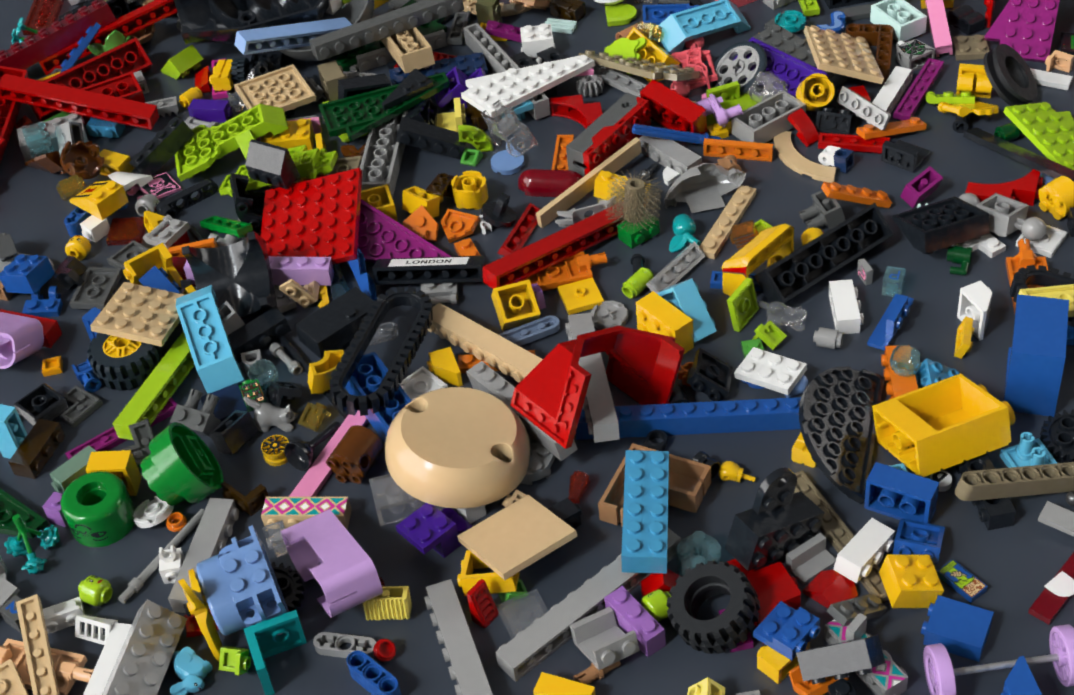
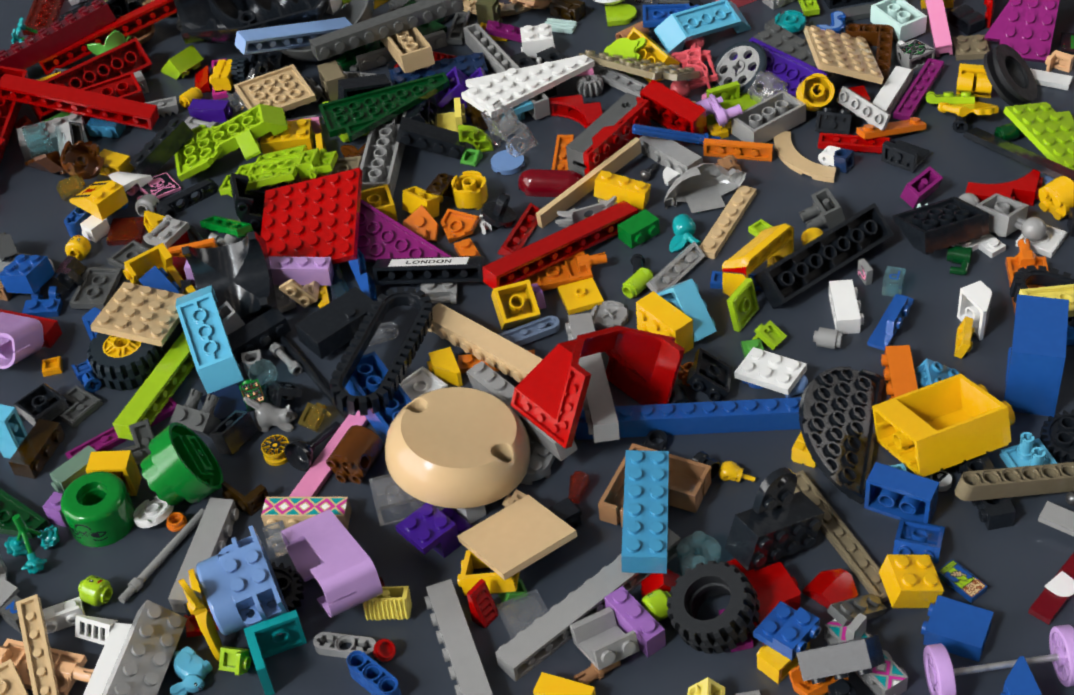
(83, 44): blue plate -> none
(170, 563): white brick -> none
(271, 164): black slope -> none
(321, 371): yellow brick -> none
(411, 86): black wing -> none
(634, 200): dark tan piece -> none
(651, 29): clear yellow bracket -> none
(743, 233): clear orange brick -> none
(784, 315): clear animal -> none
(806, 130): red slope -> none
(809, 559): light grey panel -> none
(857, 195): orange plate -> none
(864, 550): white brick -> none
(905, 360): clear light blue hair -> none

